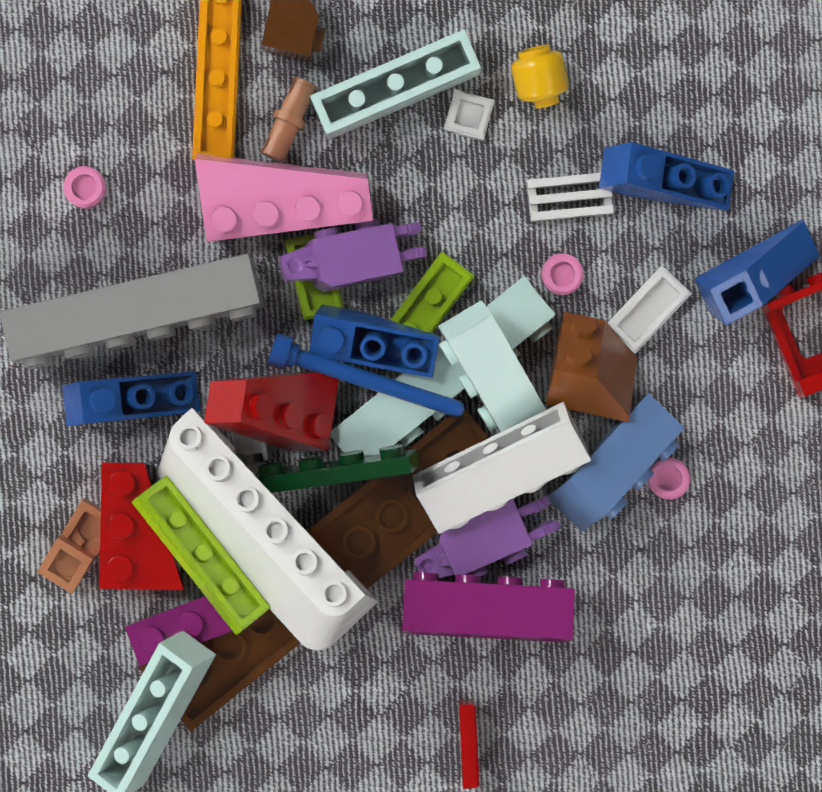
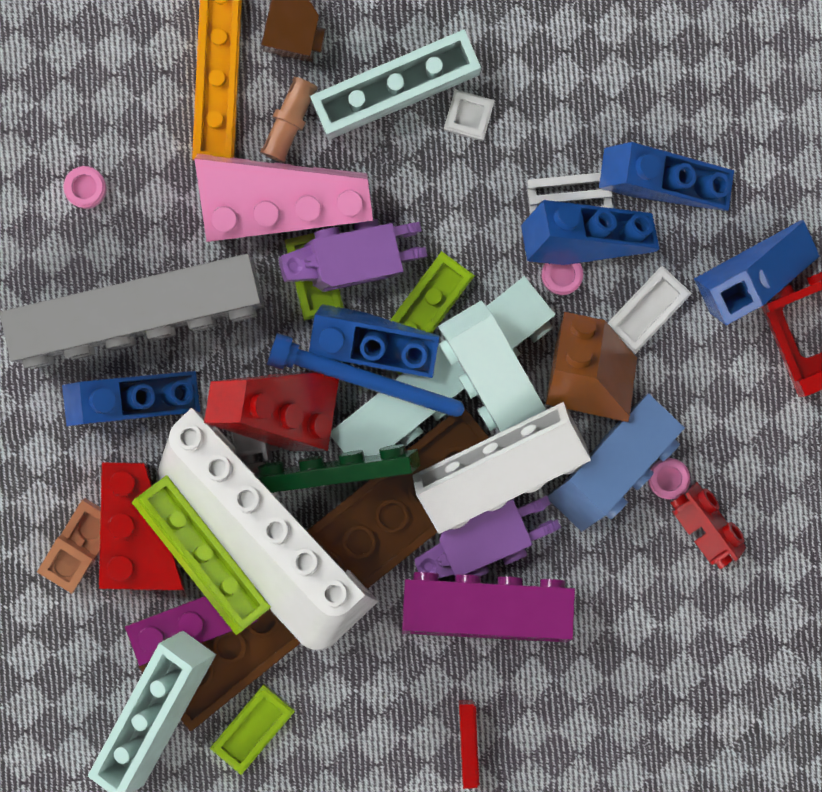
(252, 729): none -> lime tile
(540, 75): yellow head -> none
(586, 233): none -> blue slope
(703, 511): none -> red hinge

